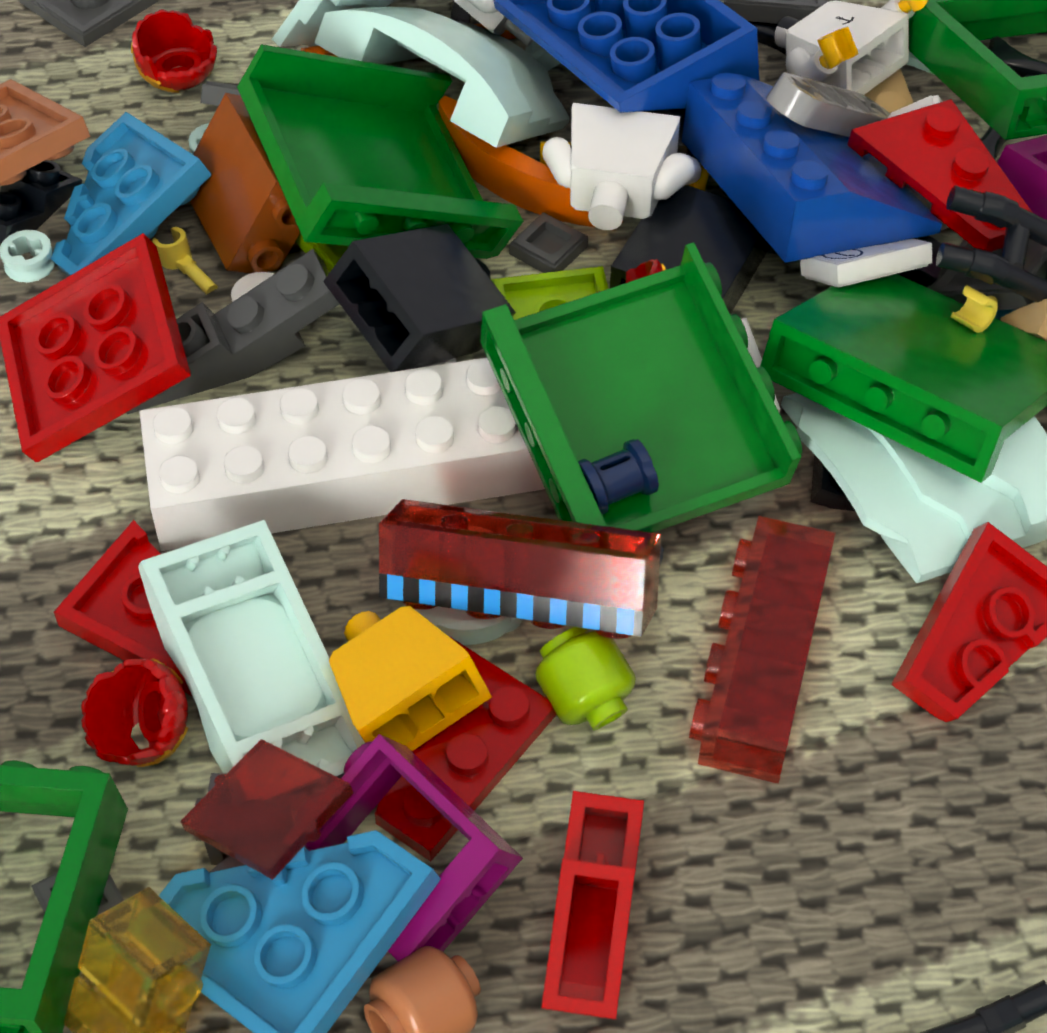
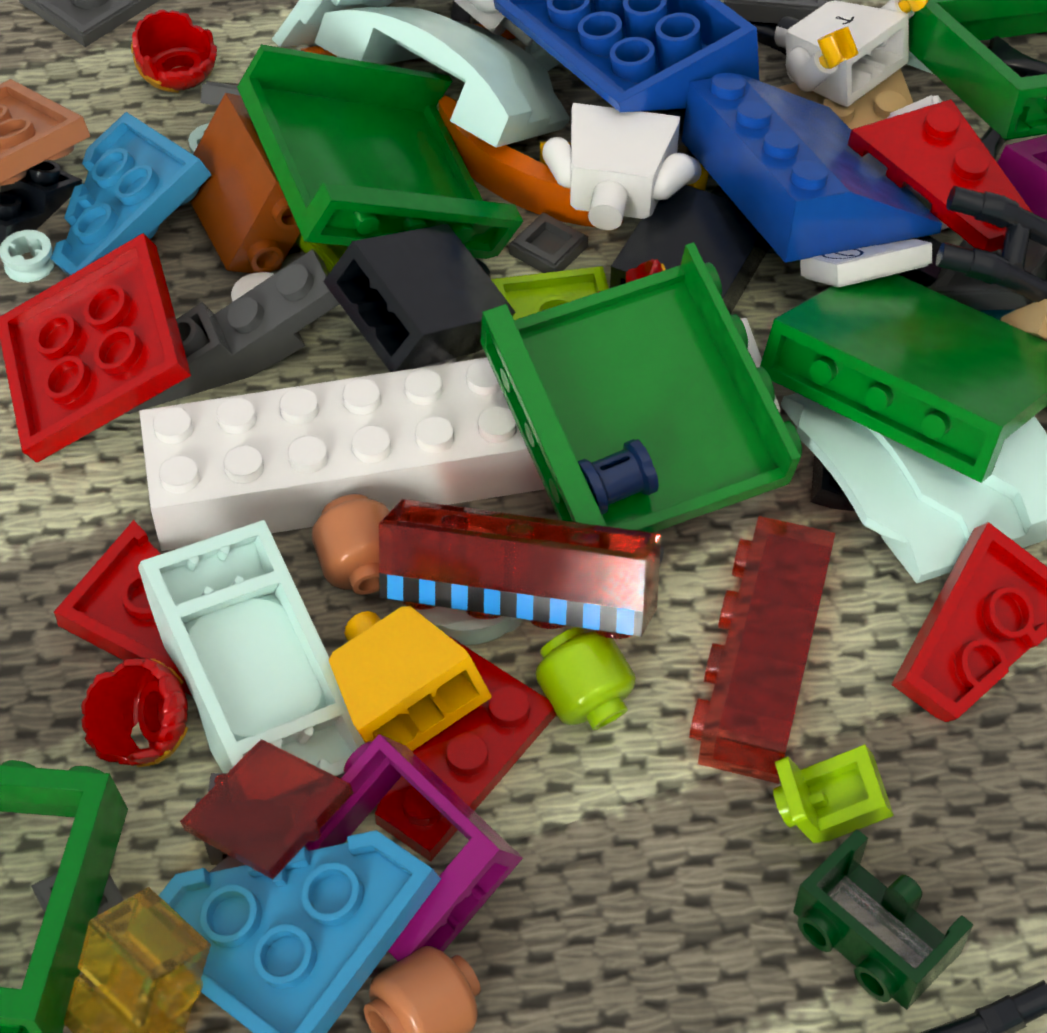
(179, 256): light yellow hand -> none
(349, 542): none -> nougat head
(593, 906): red slope -> none
(823, 105): light grey beam -> none
(832, 795): none -> lime bracket
(876, 925): none -> dark green window
(977, 311): light yellow hand -> none

